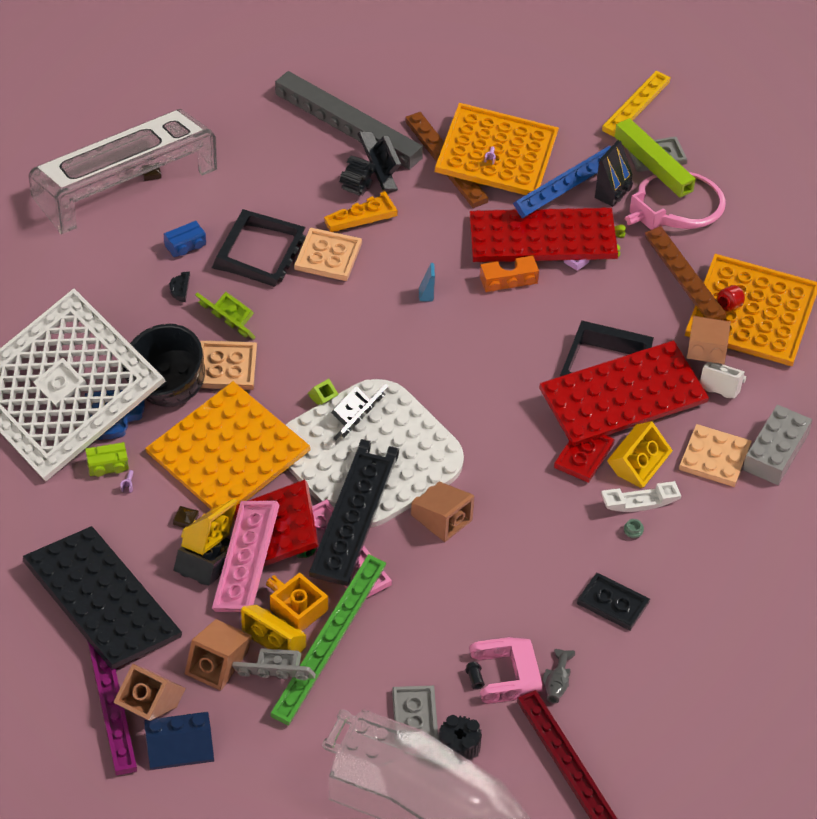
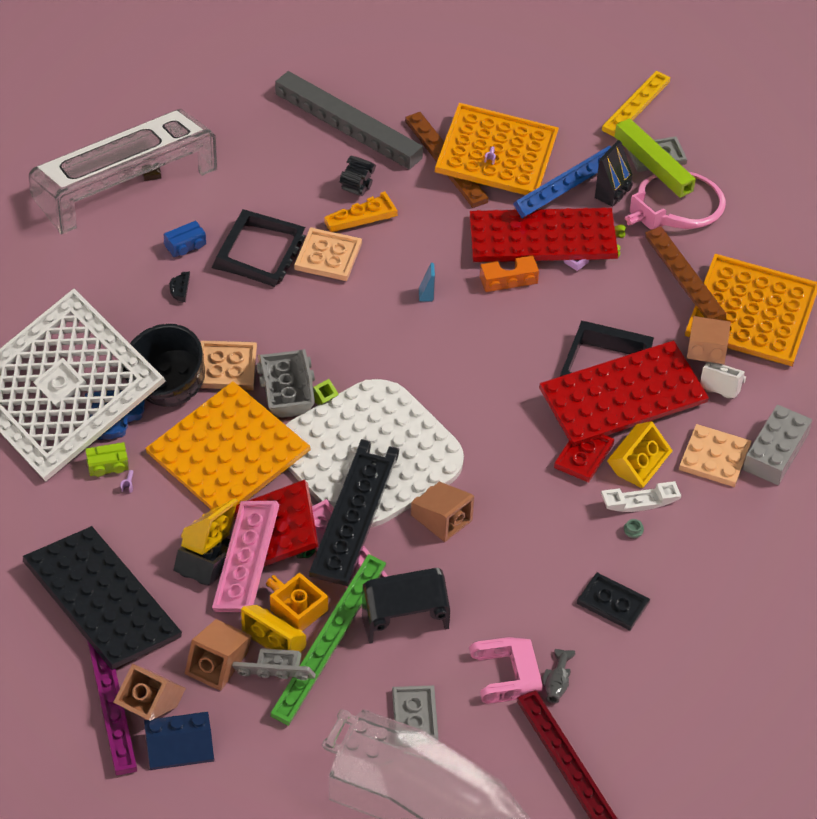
(185, 516): dark brown tile -> none
(231, 310): lime bracket -> none
(287, 382): none -> light grey slope
(352, 407): bracket -> none
(384, 156): black bracket -> none
(404, 596): none -> black windscreen
(461, 736): black brick -> none
(475, 676): black pin -> none
(731, 298): red head -> none

